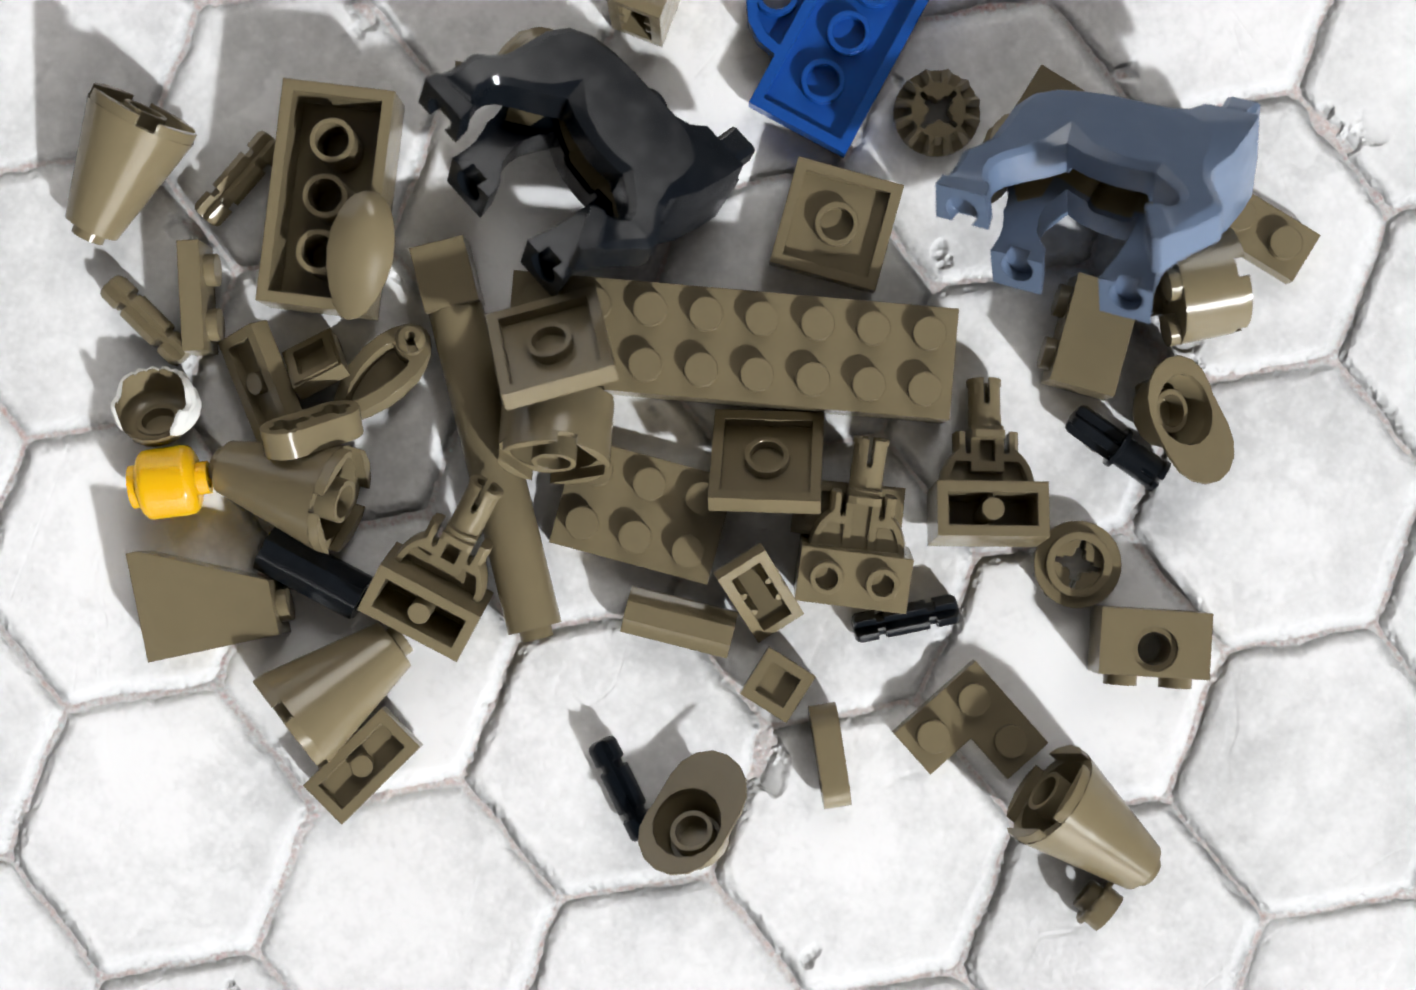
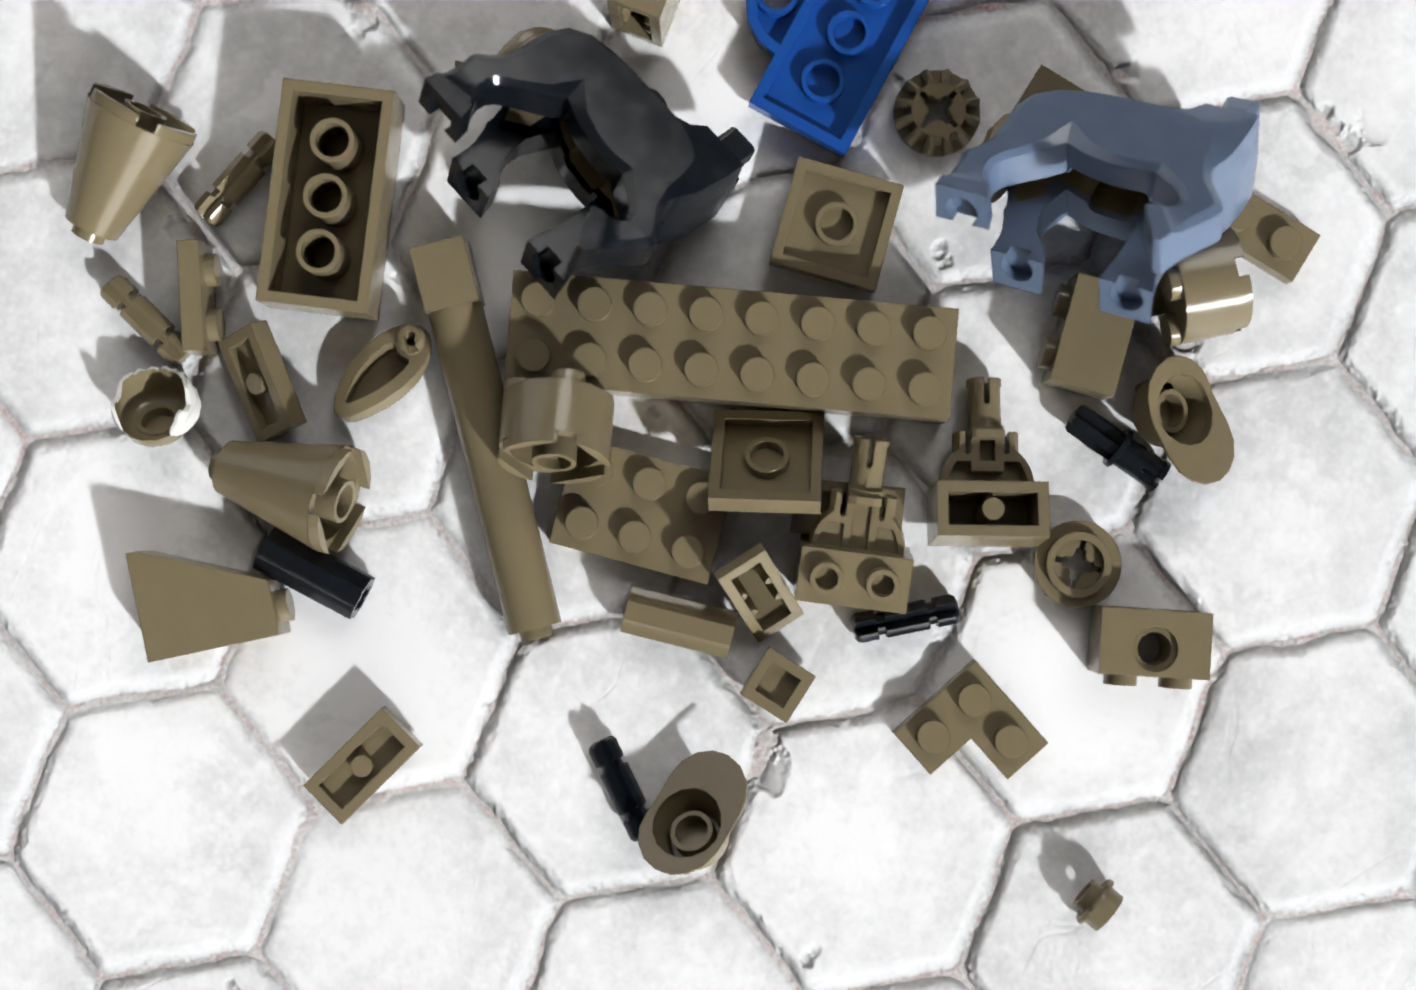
(168, 482): yellow head -> none
(311, 430): dark tan beam -> none
(316, 363): dark tan tile -> none
(335, 688): dark tan cone -> none
(360, 253): dark tan arm -> none
(434, 583): dark tan brick -> none
(551, 348): dark tan plate -> none
(829, 755): dark tan beam -> none
(1083, 821): dark tan cone -> none

